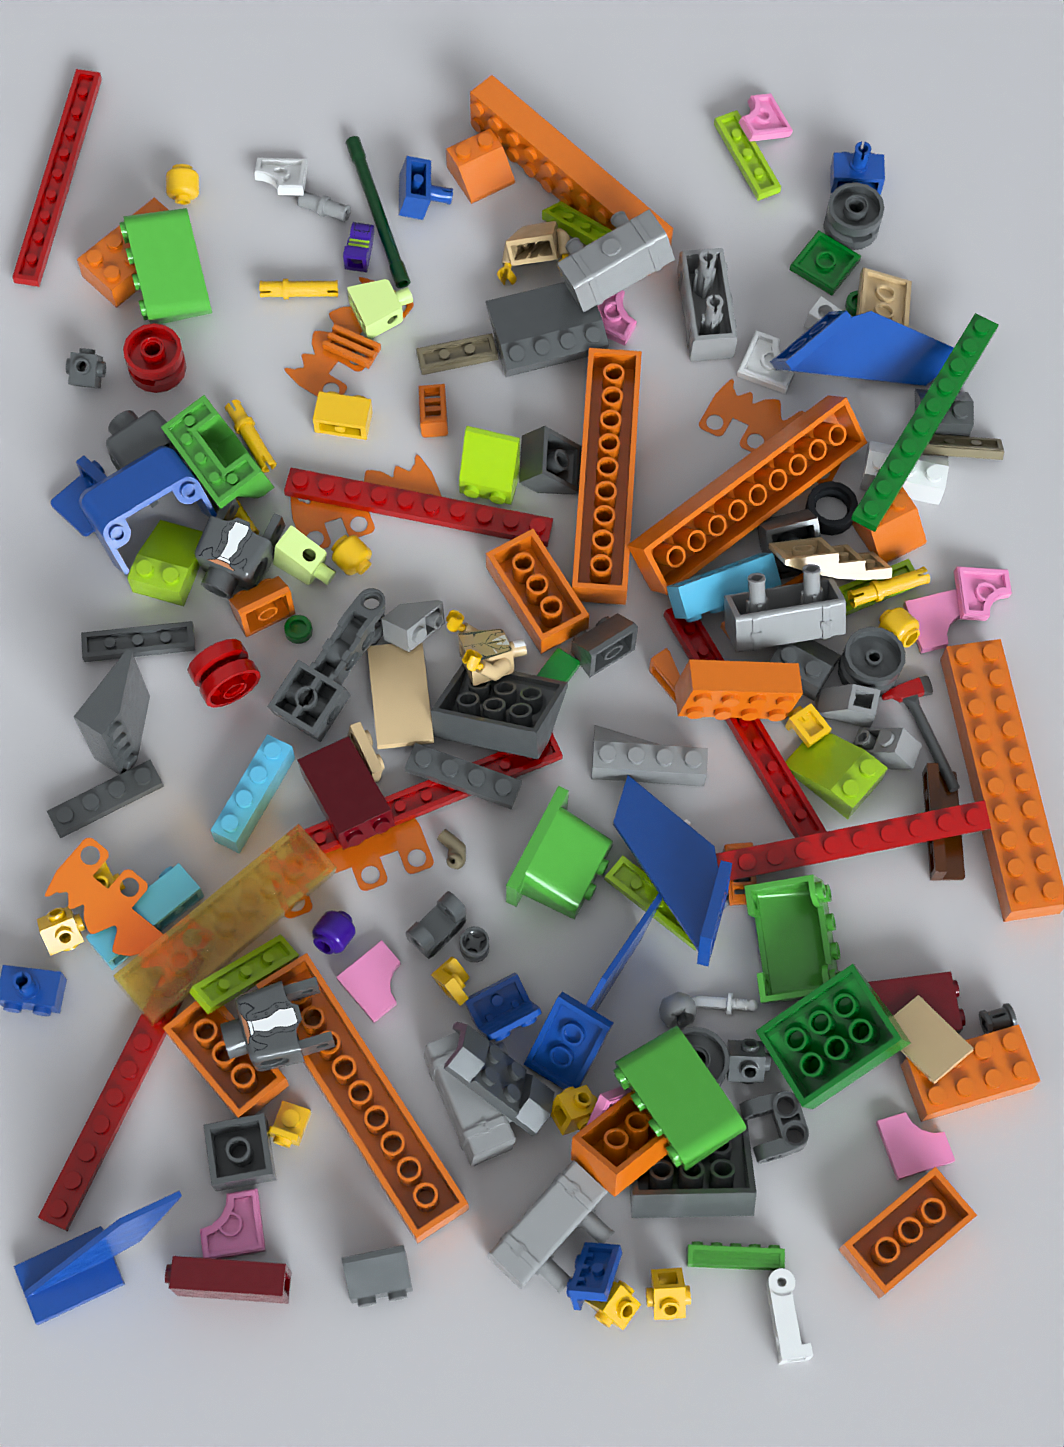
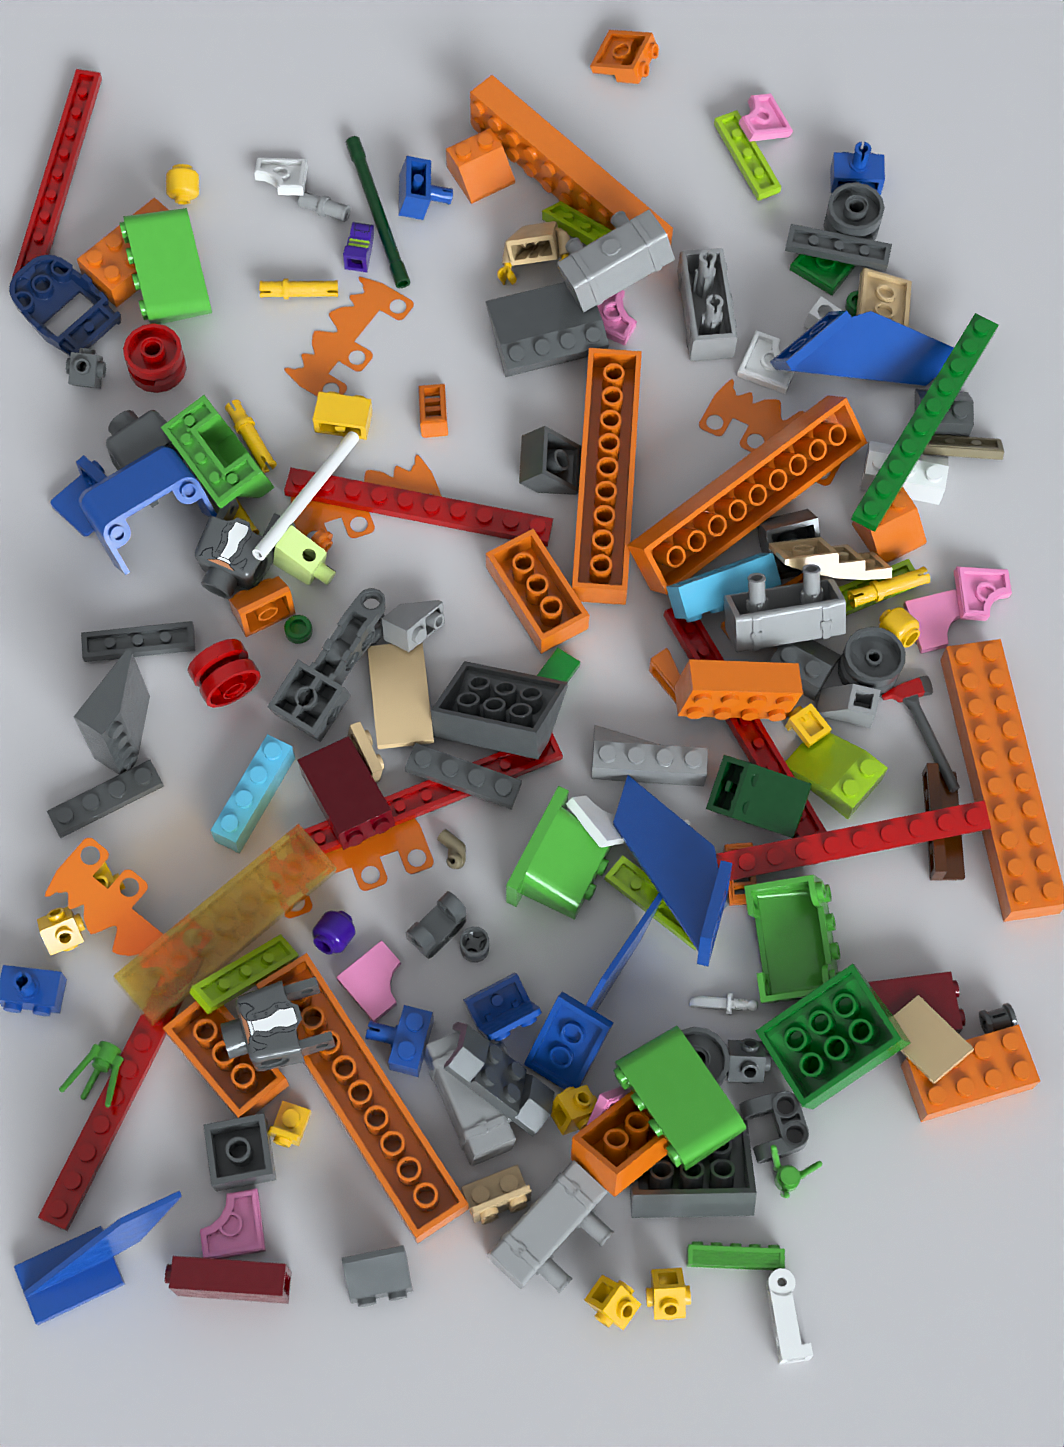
(50, 284): none -> dark blue slope
(104, 1057): none -> bright green plant
(159, 905): medium azure brick -> none
(166, 563): lime slope -> none
(305, 496): none -> white piece
(323, 539): none -> orange plate
(351, 555): yellow head -> none
(353, 342): orange tile -> none
(377, 306): yellowish green torso -> none
(406, 1039): none -> blue brick
(451, 980): yellow bracket -> none
(457, 354): dark tan tile -> none
(484, 652): tan torso -> none
(489, 465): lime slope -> none
(497, 1194): none -> tan bracket
(593, 1273): blue bracket -> none
(595, 821): none -> white tile
(604, 643): dark grey slope -> none
(625, 55): none -> orange plate
(677, 1010): light grey piece -> none
(758, 796): none -> dark green slope
(788, 1176): none -> bright green plant
(838, 247): none -> dark grey plate
(838, 491): black tyre -> none
(890, 746): light grey slope -> none
(907, 1232): orange brick -> none
(911, 1148): bright pink tile -> none

